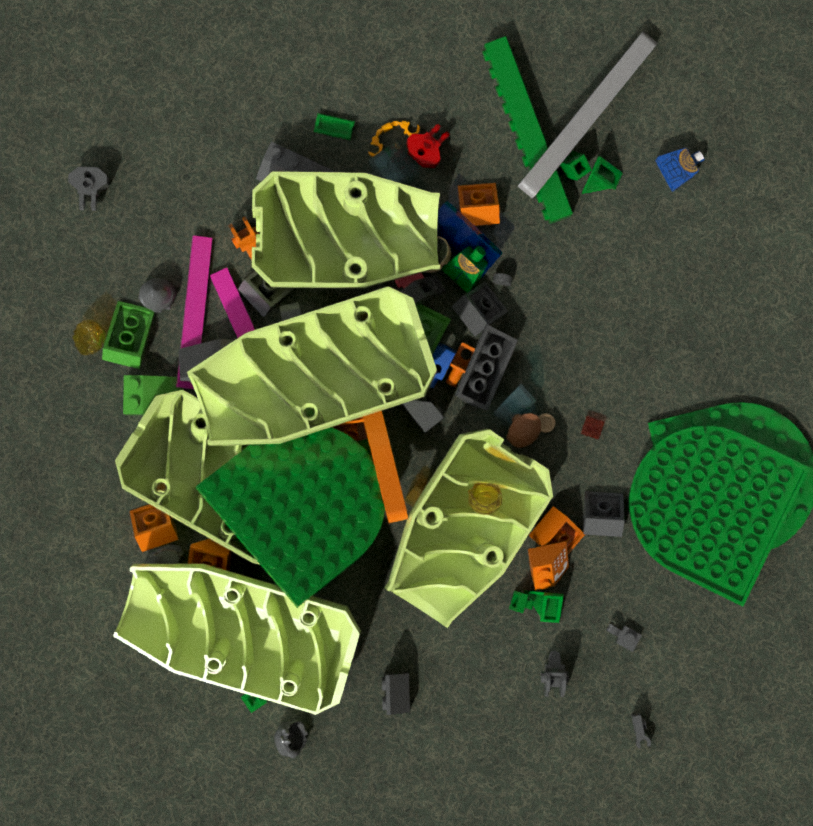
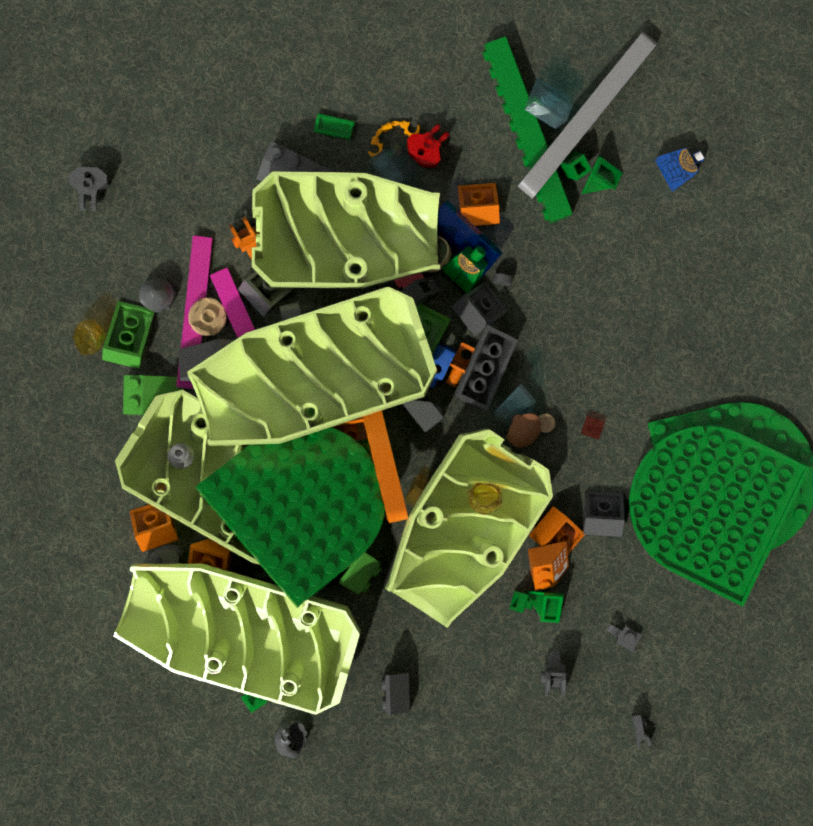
(180, 455): none -> light grey cone
(207, 316): none -> tan tile
(360, 572): none -> bright green slope
(549, 104): none -> clear light blue slope

